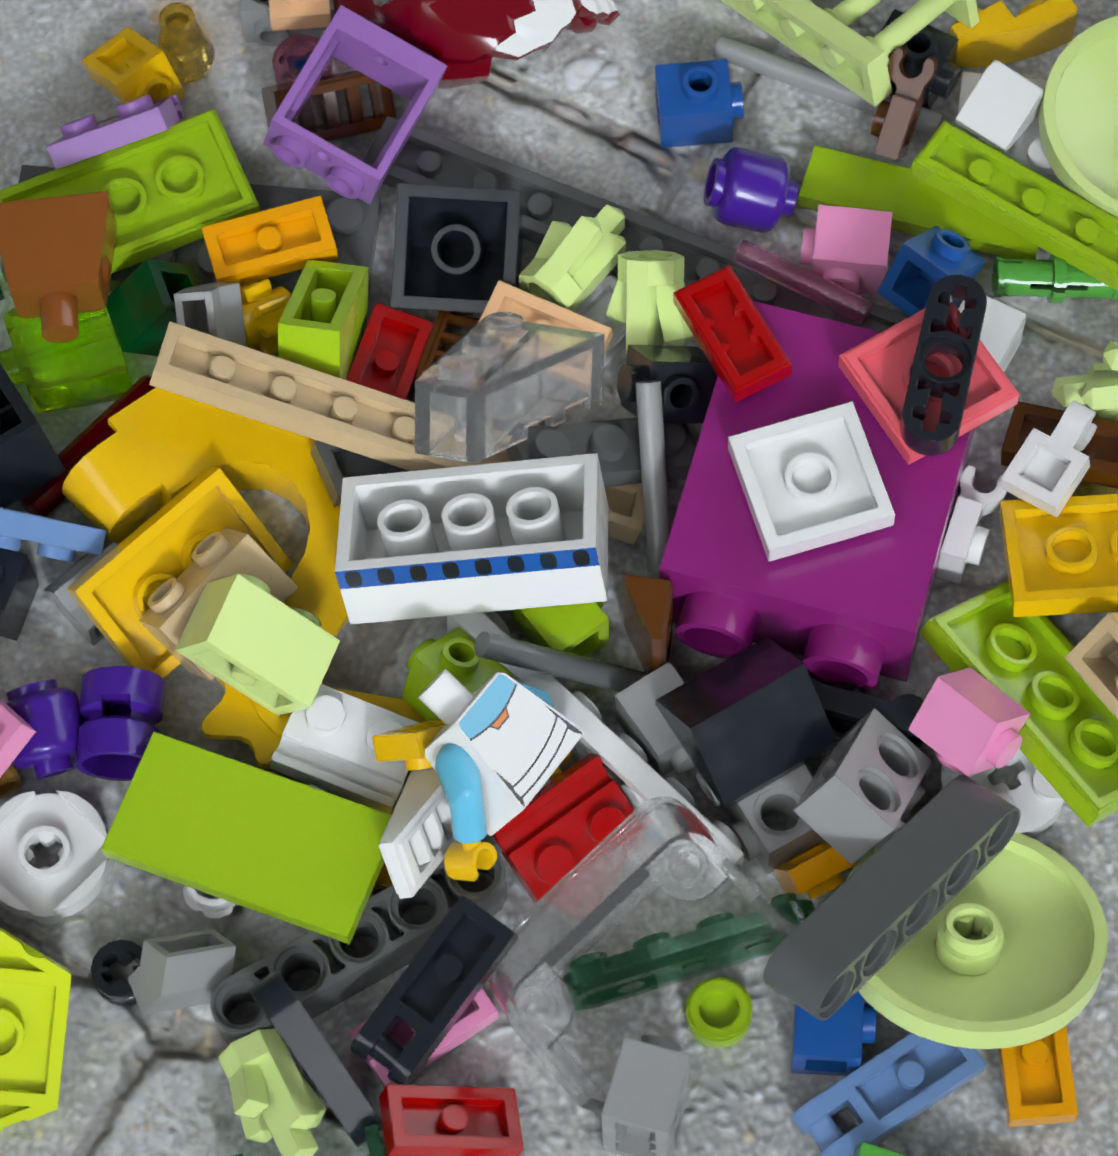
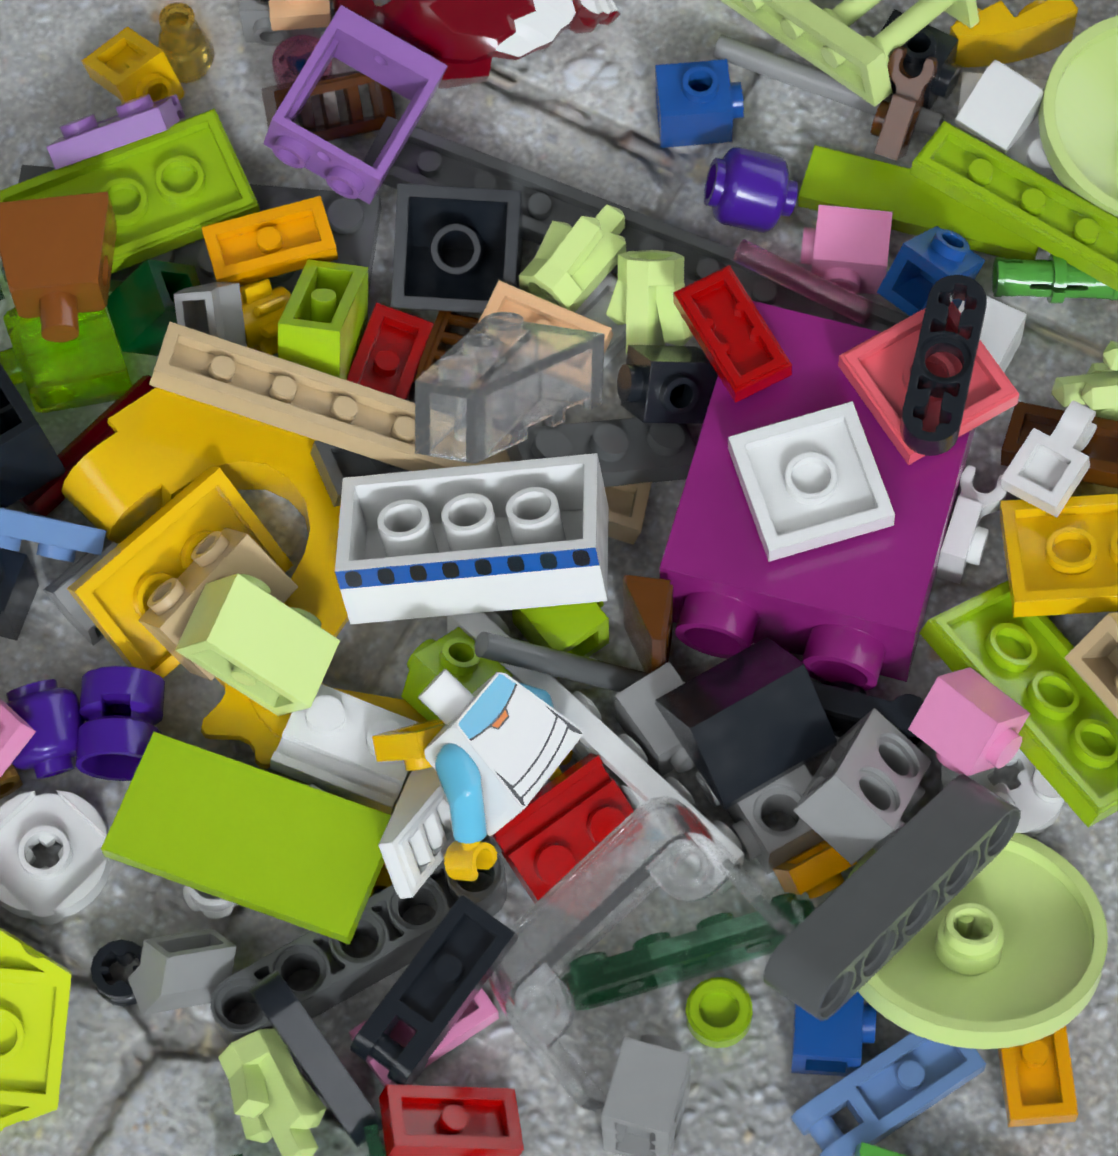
(653, 471): light grey bar -> none

